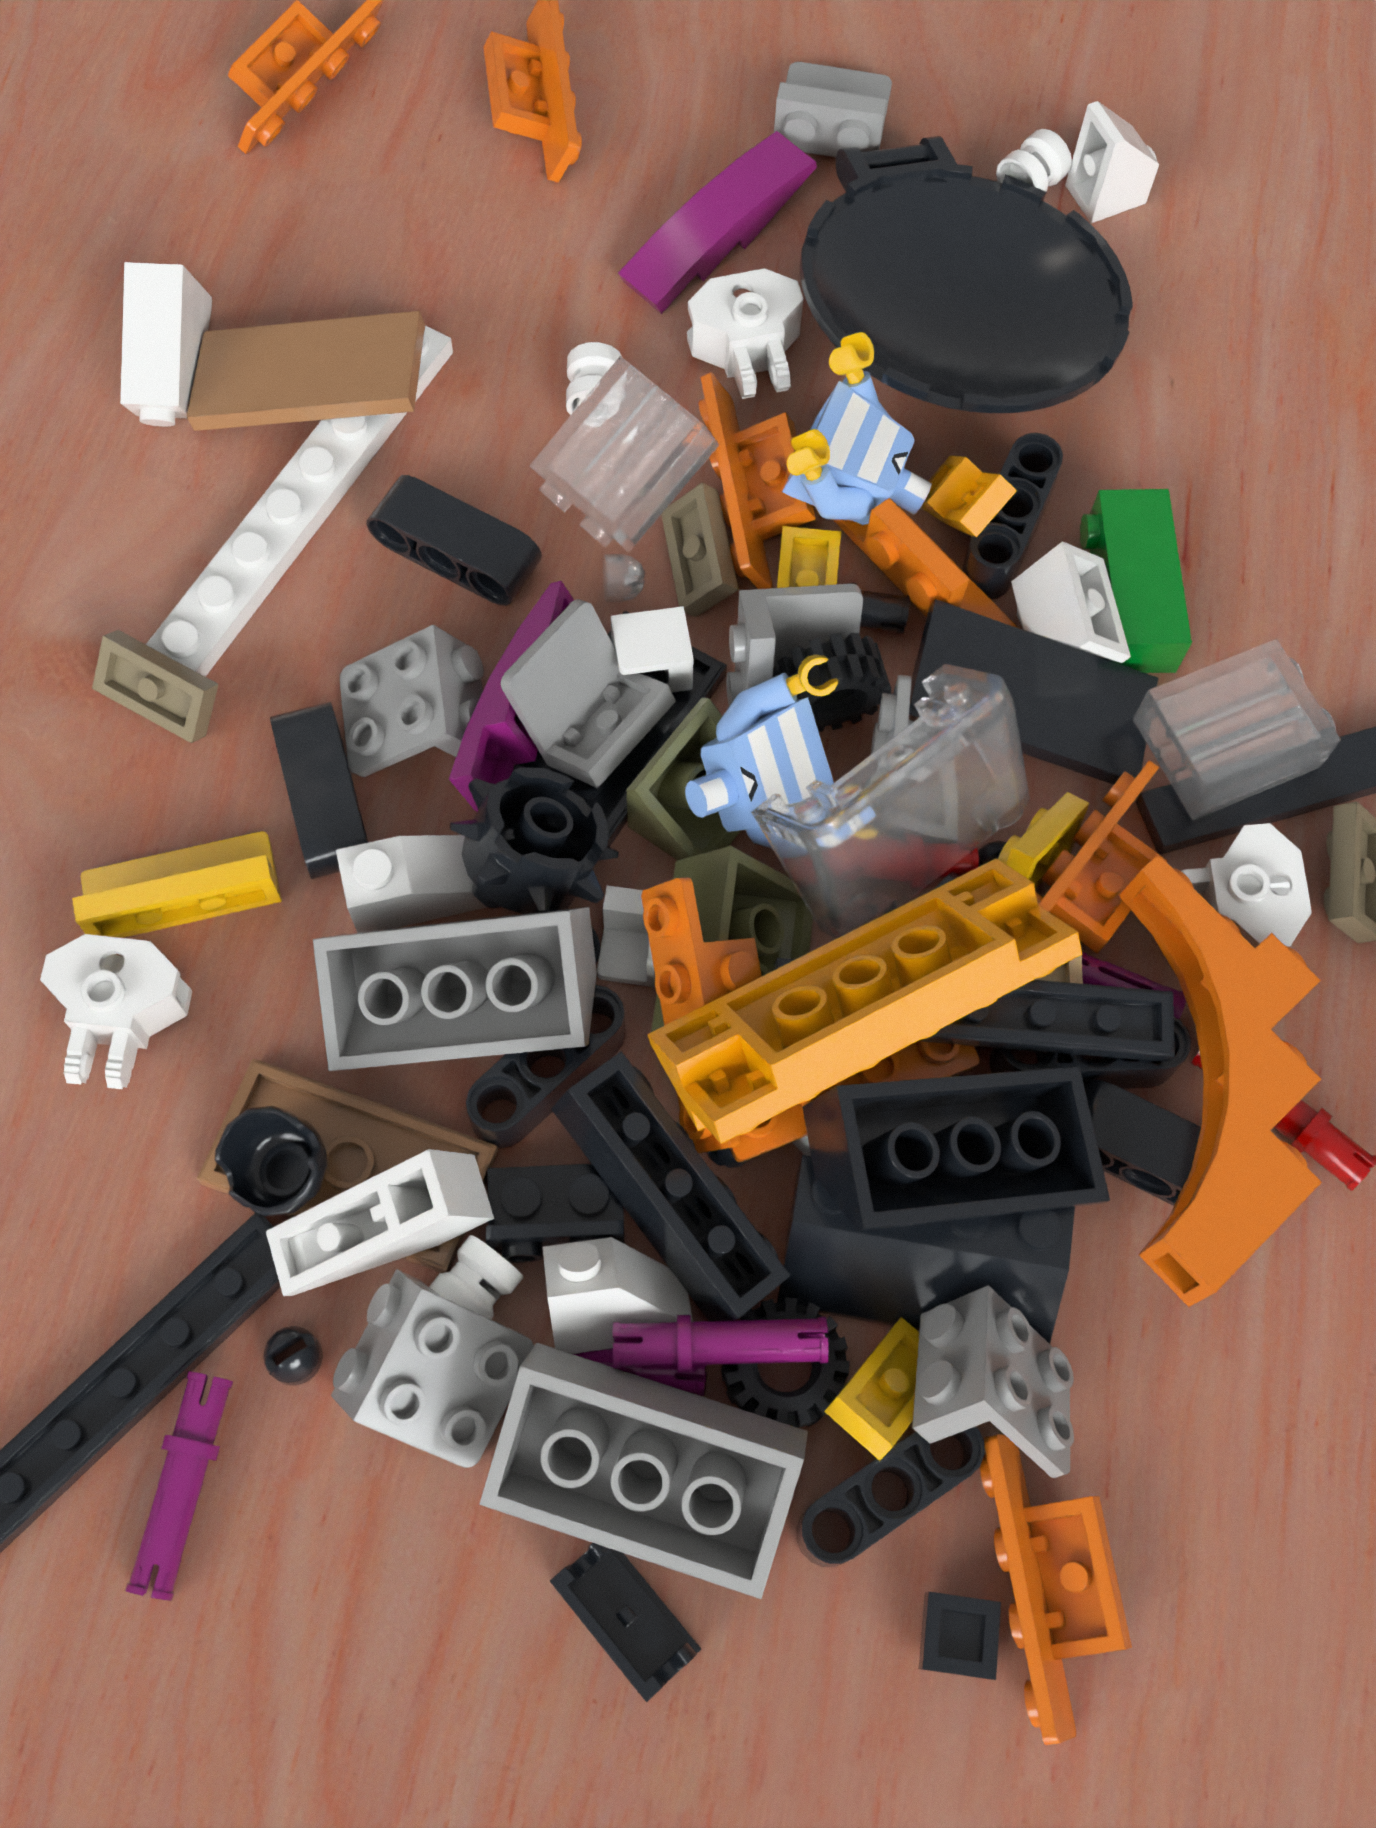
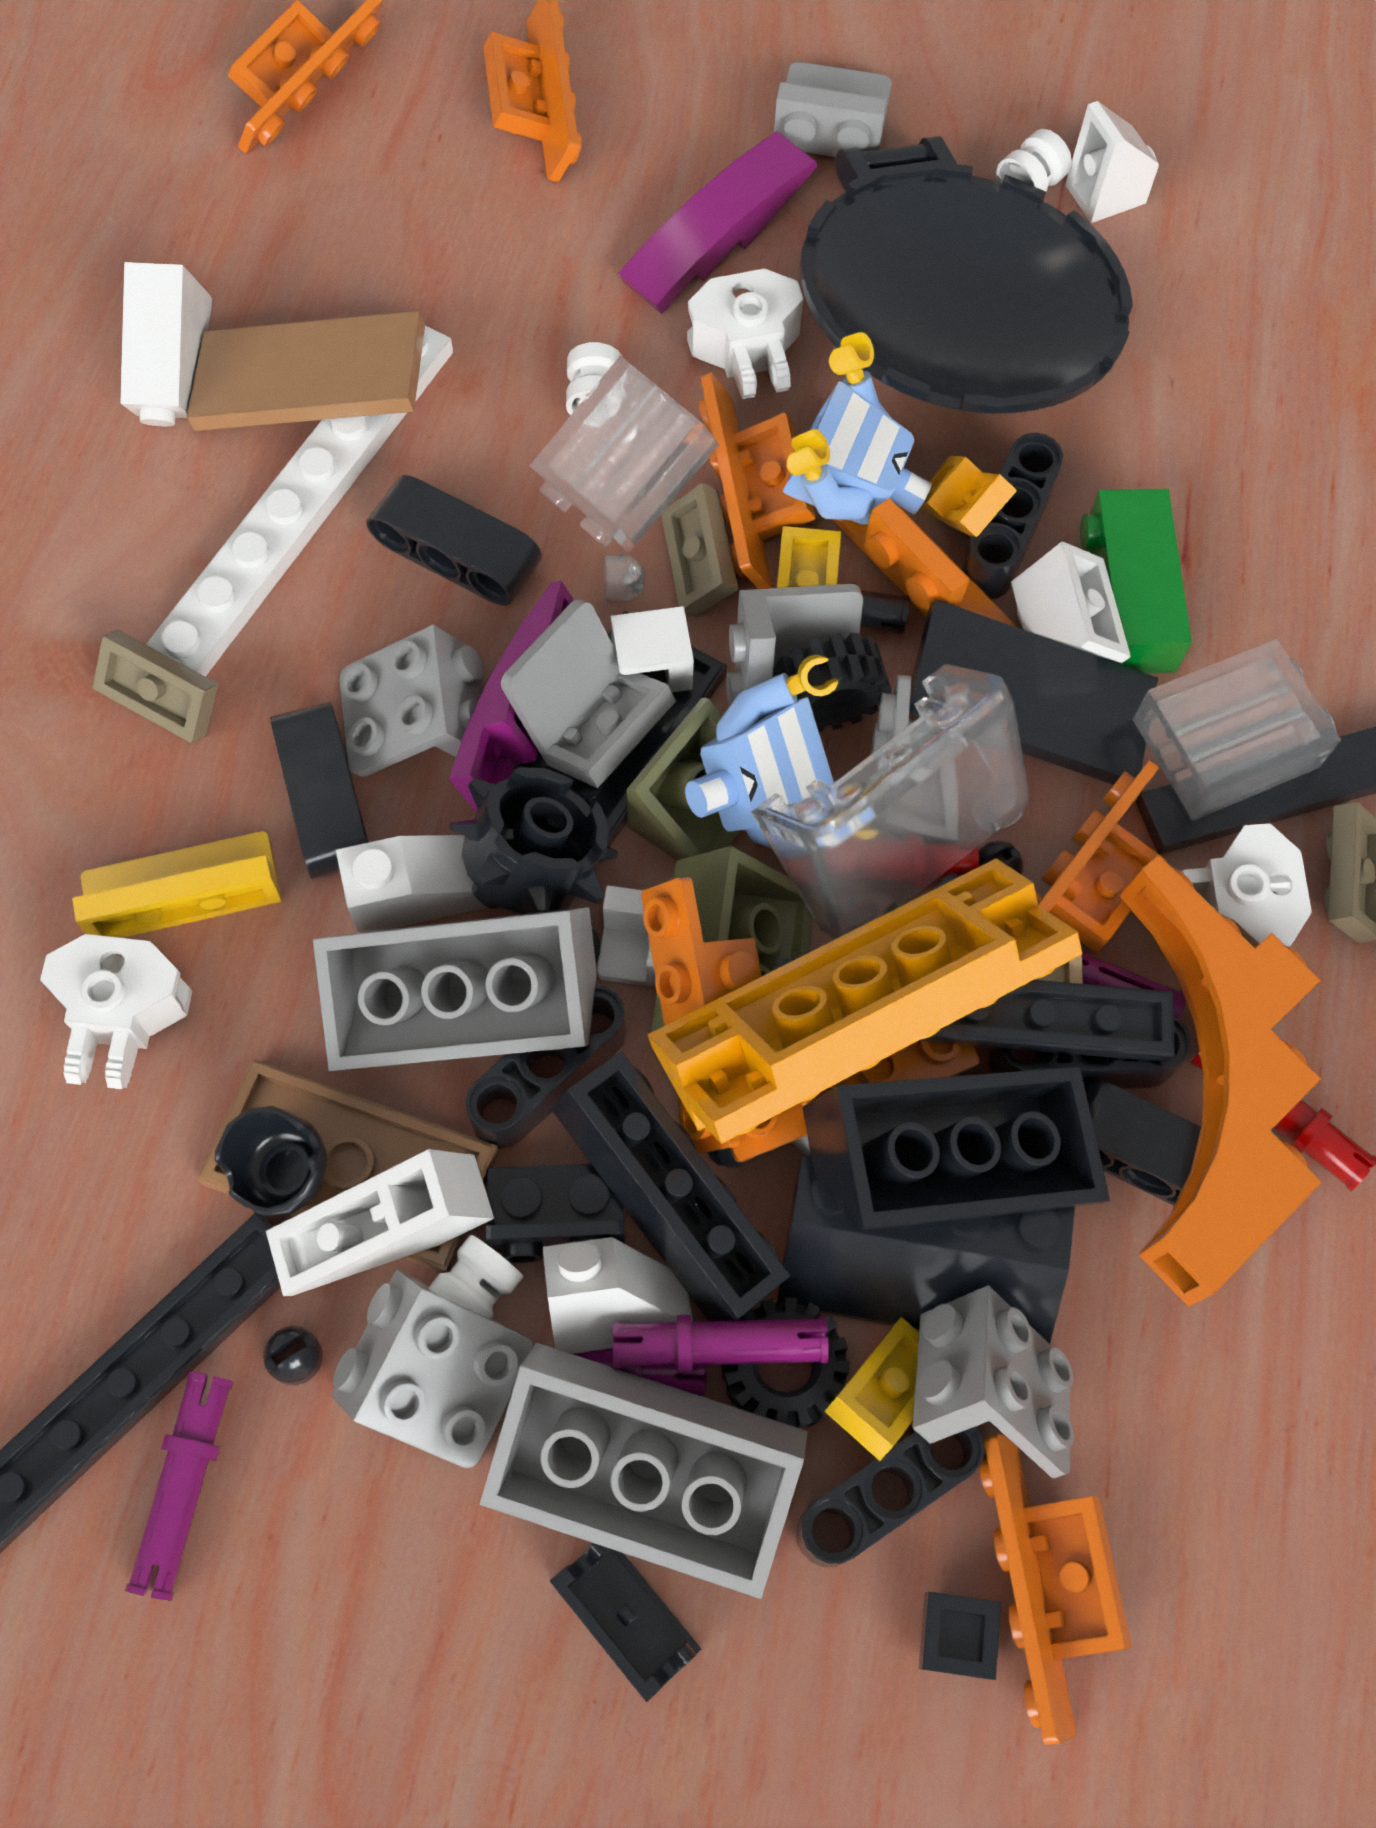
(1045, 838): yellow plate -> none

